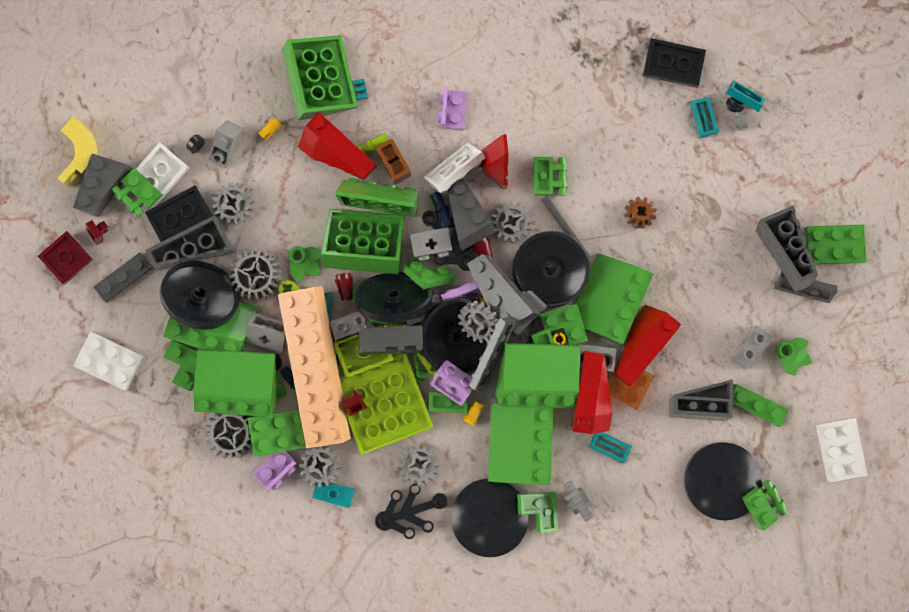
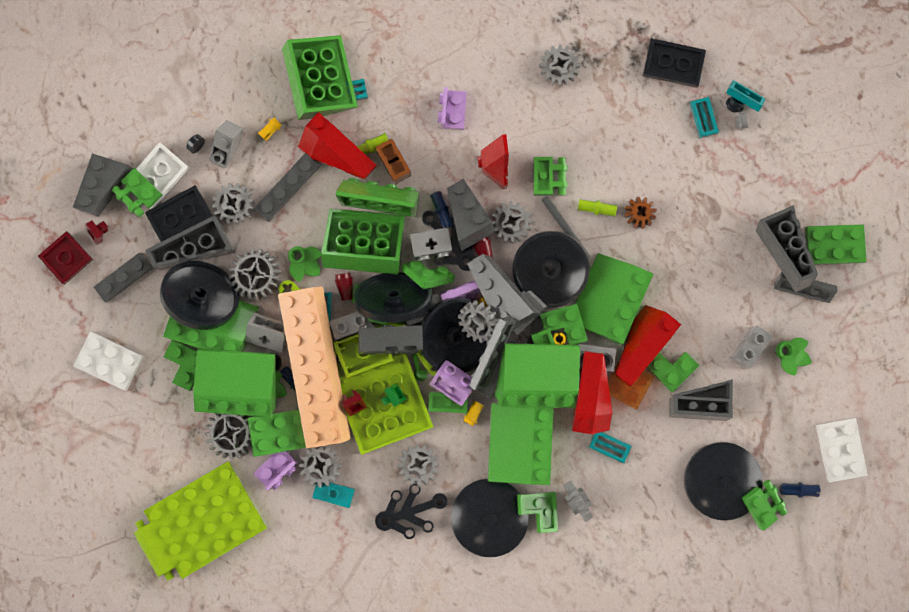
(84, 147): light yellow arch -> none
(198, 523): none -> lime plate
(287, 187): none -> dark grey plate
(394, 395): none -> green tile
(454, 167): white plate -> none
(557, 57): none -> light grey gear
(597, 207): none -> lime pin
(672, 374): none -> bright green plate
(759, 405): bright green plate -> none
(800, 489): none -> dark blue axle

